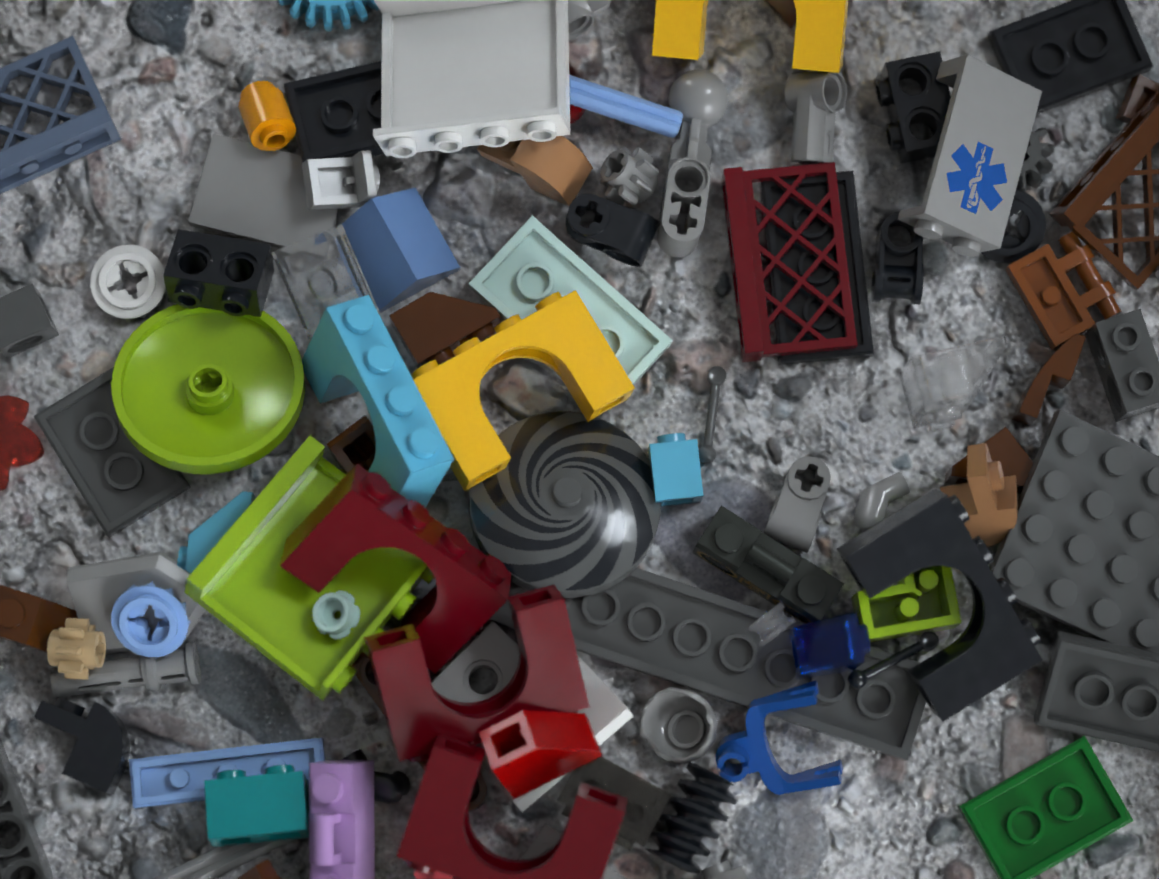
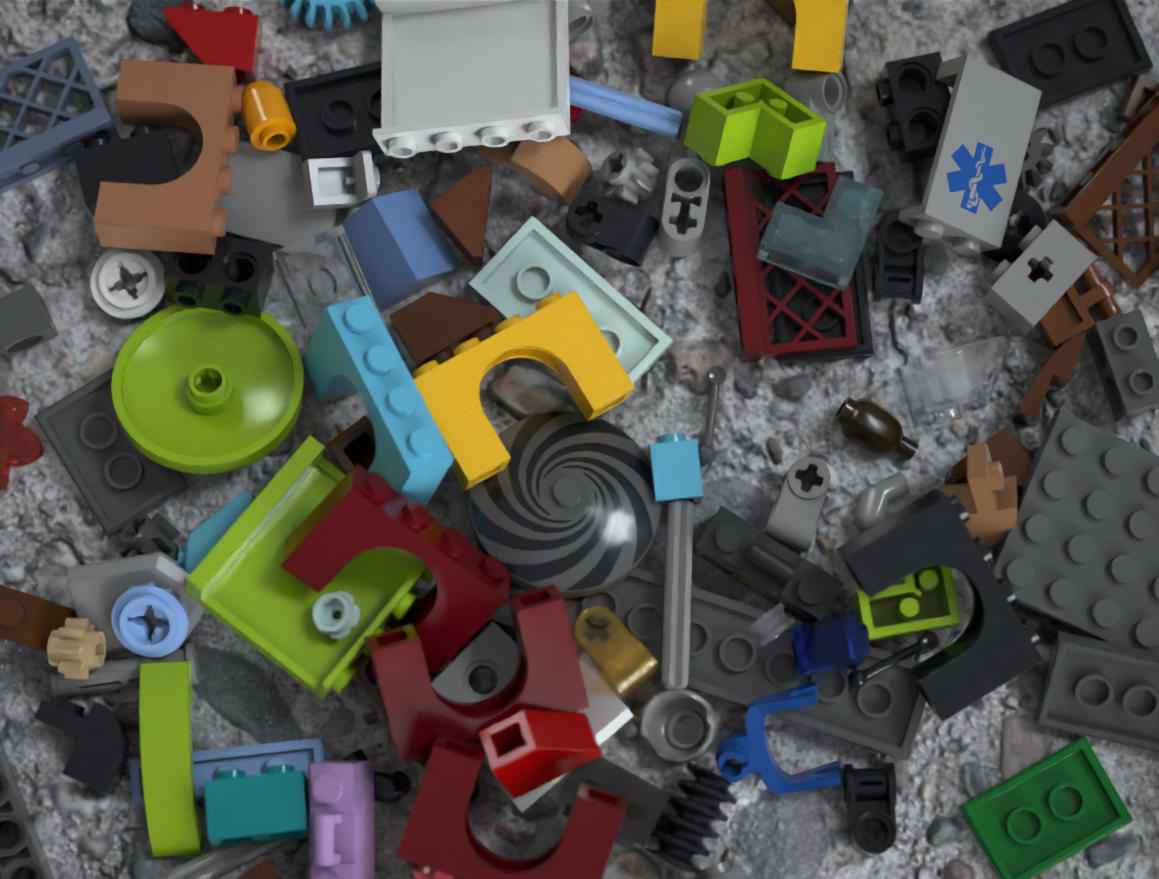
(140, 159): none -> black brick
(148, 536): none -> dark grey gear
(168, 758): none -> lime slope
(188, 210): none -> nougat arch
(218, 36): none -> red slope
(464, 212): none -> copper slope
(619, 659): none -> clear yellow piece
(677, 594): none -> light grey axle
(755, 123): none -> lime brick
(825, 246): none -> clear light blue brick
(870, 804): none -> black piece
(873, 428): none -> dark brown plant
(1053, 252): none -> light grey brick

